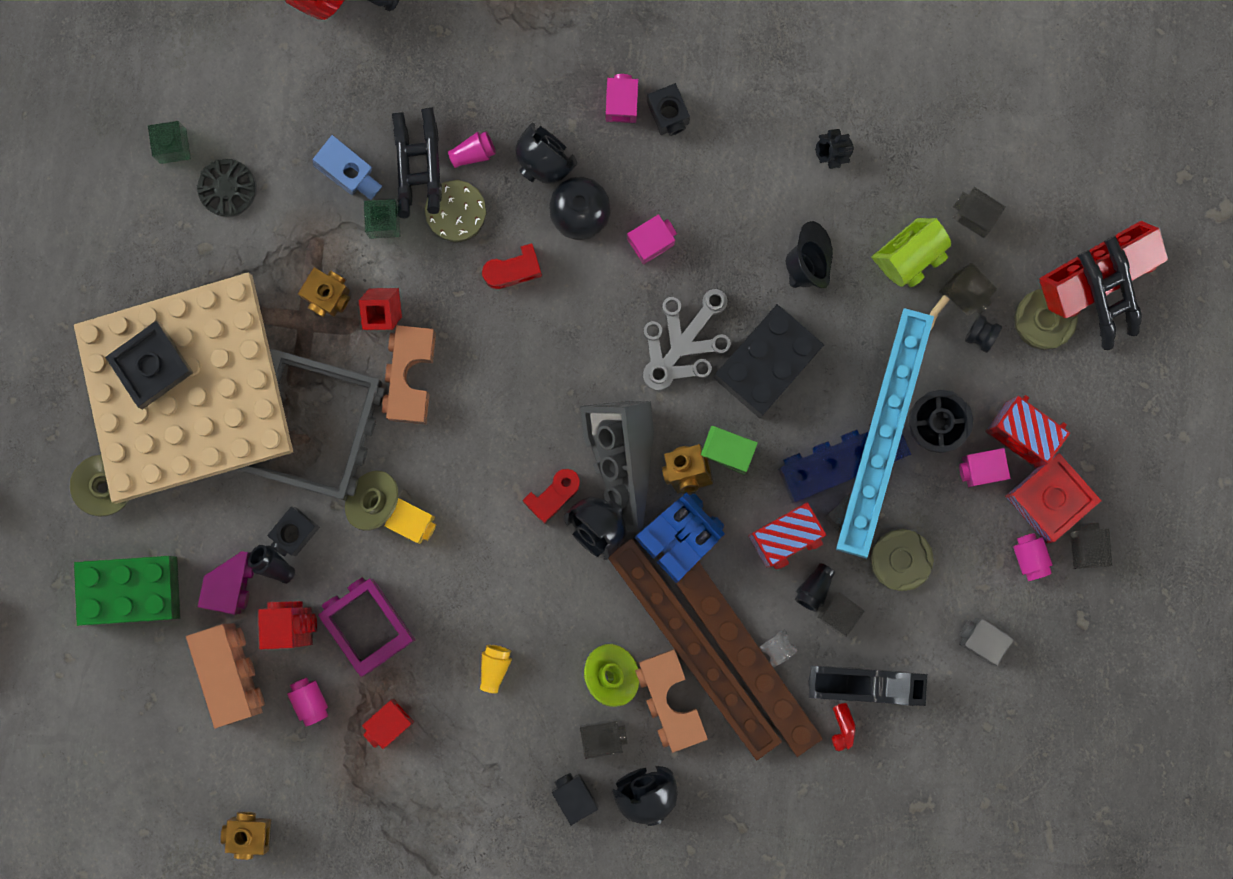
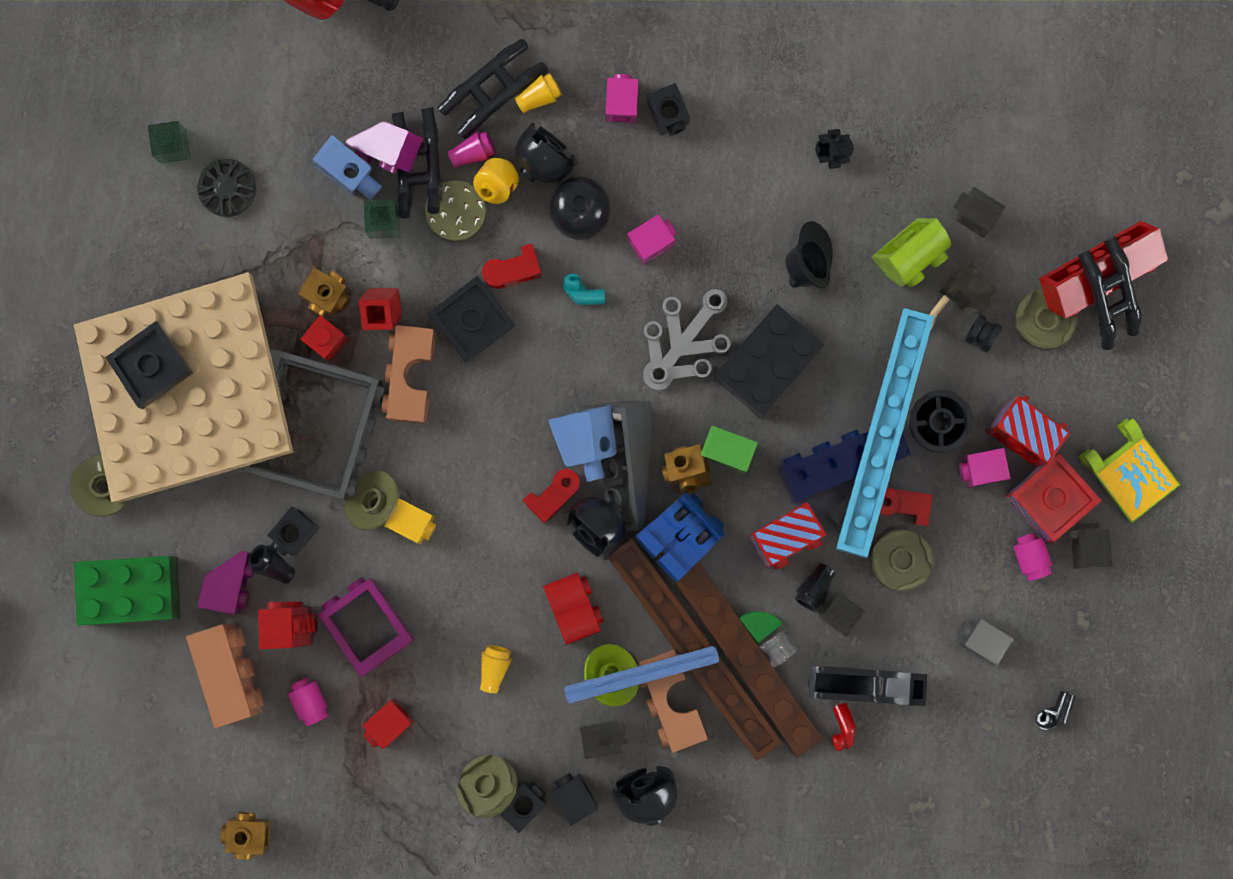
(324, 338): none -> red brick
(388, 144): none -> slope
(471, 319): none -> black plate
(487, 786): none -> olive tile
(488, 105): none -> black piece
(496, 180): none -> yellow head
(519, 819): none -> black brick
(539, 93): none -> yellow cone
(572, 607): none -> red brick
(579, 292): none -> teal arm
(586, 439): none -> medium blue torso
(641, 674): none -> medium blue axle
(760, 624): none -> green tile
(909, 504): none -> red leg
(1056, 715): none -> black arm
(1133, 473): none -> flag

